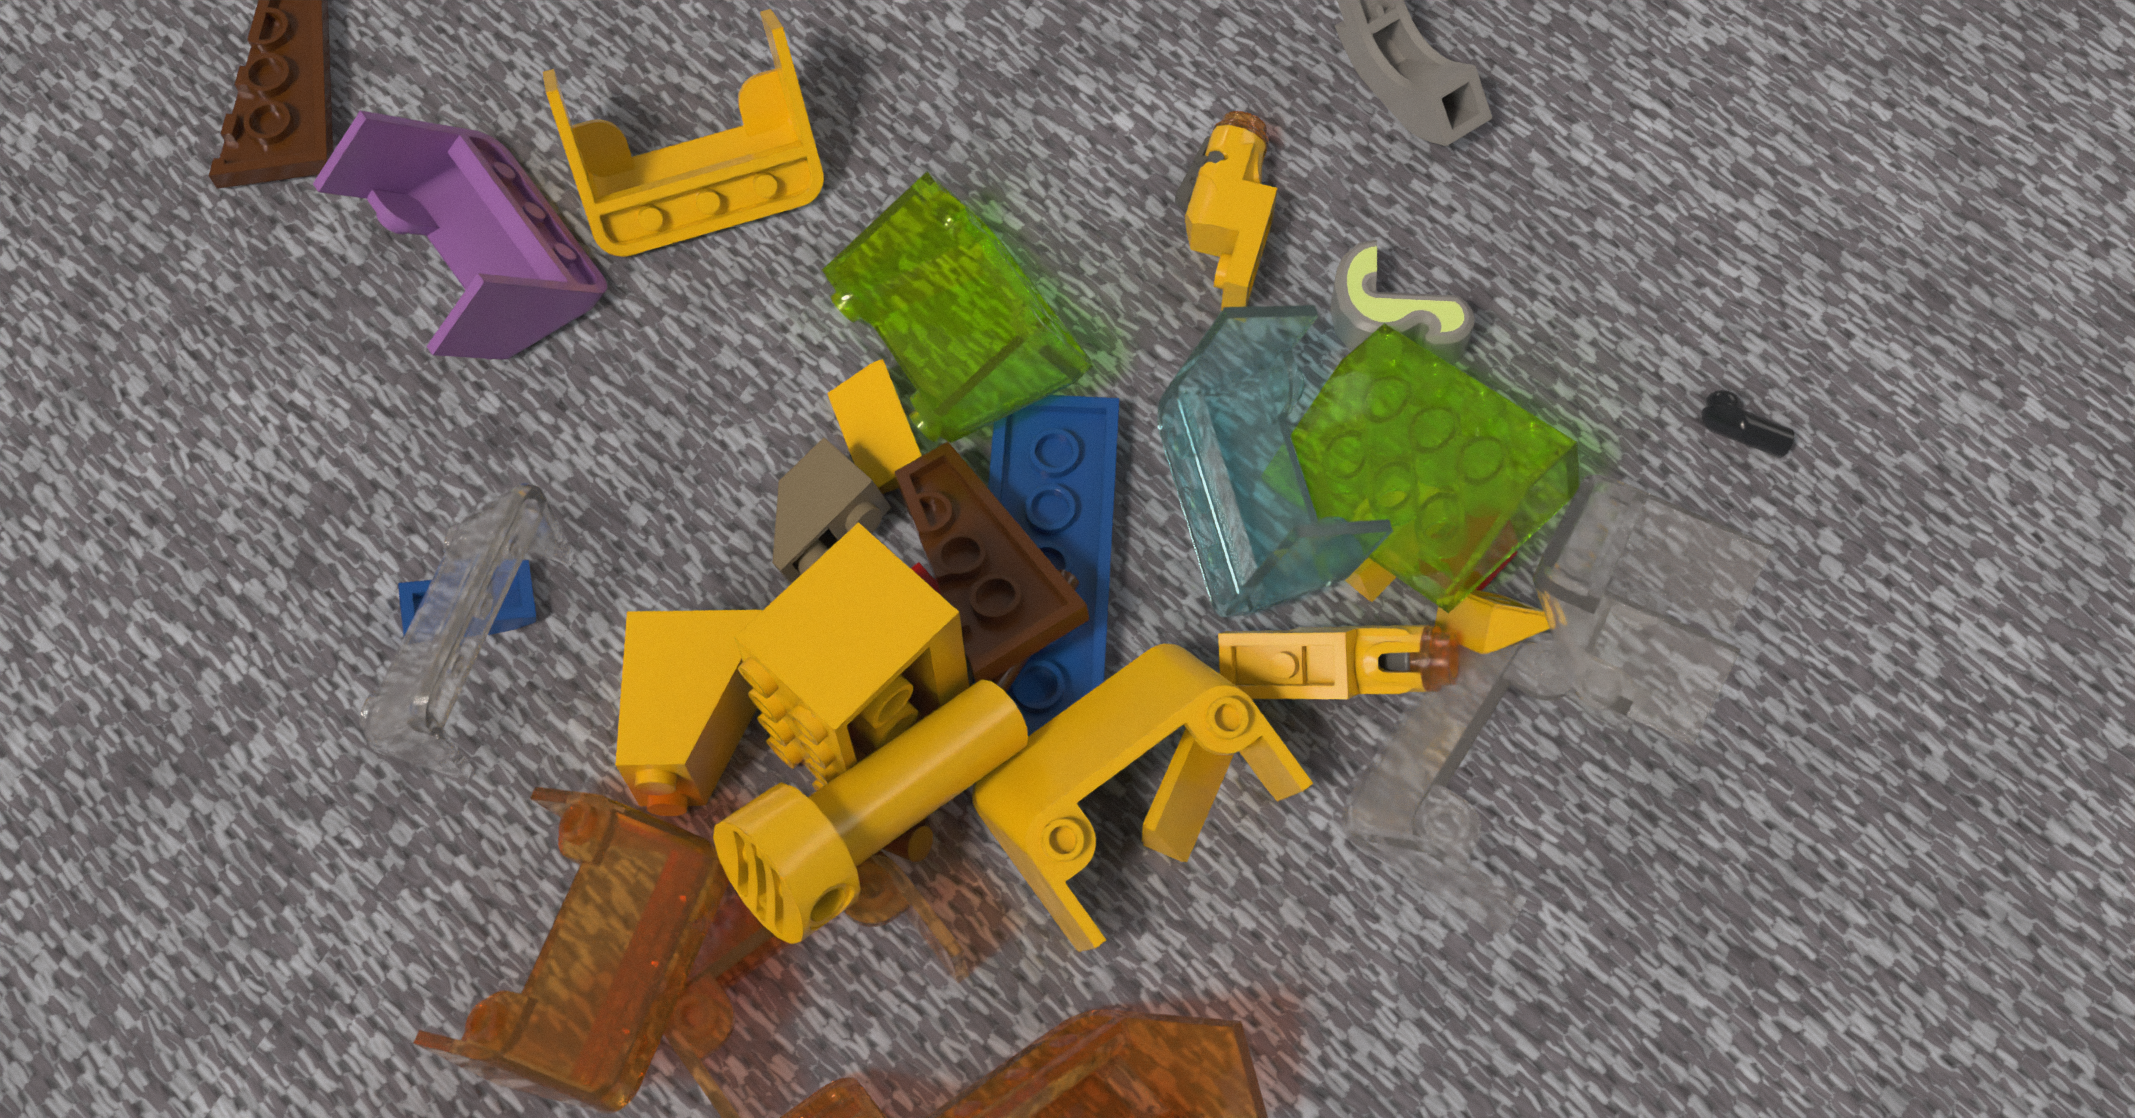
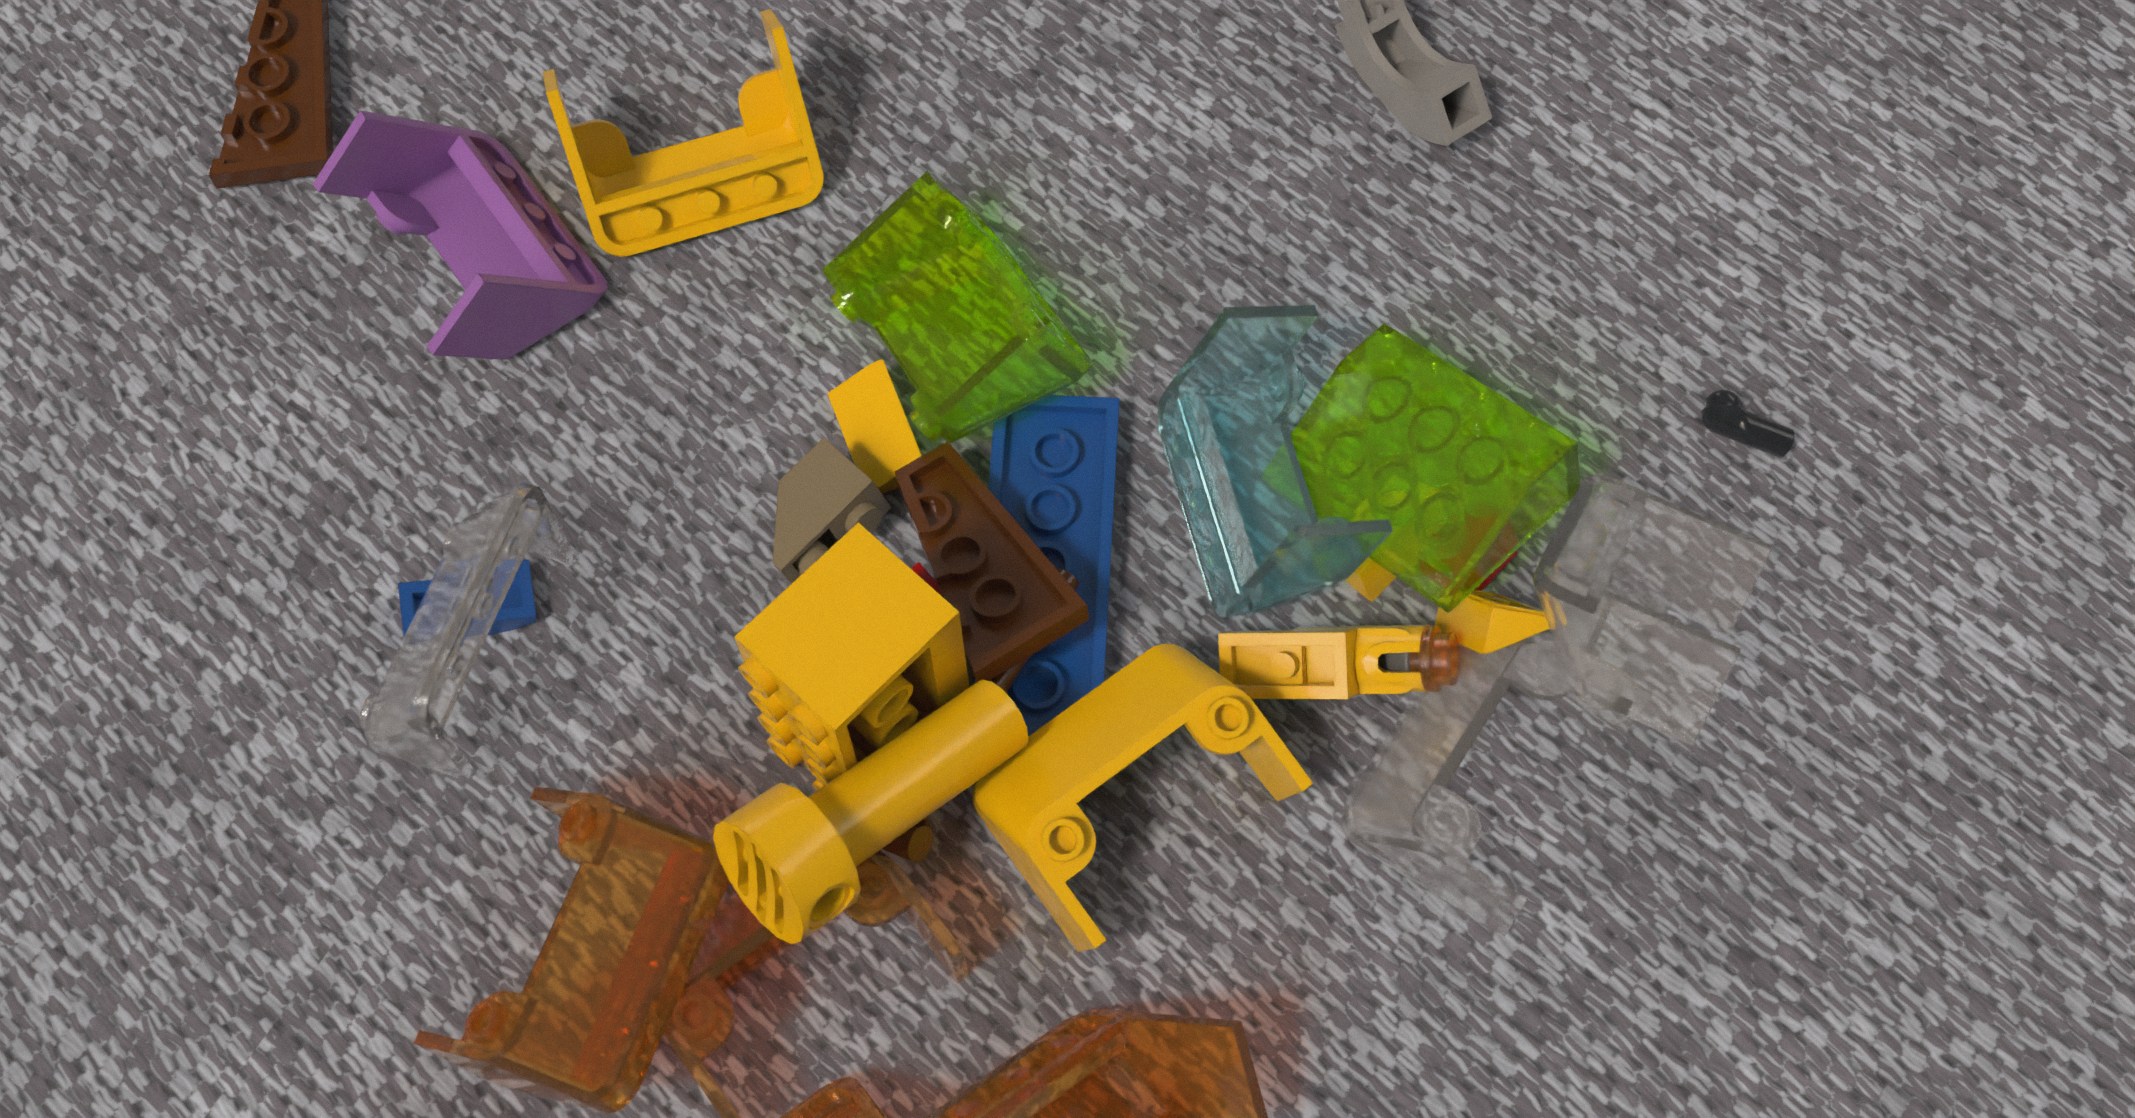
(680, 705): yellow slope -> none
(1184, 799): yellow slope -> none
(1228, 204): yellow plate -> none
(1431, 320): light grey animal -> none

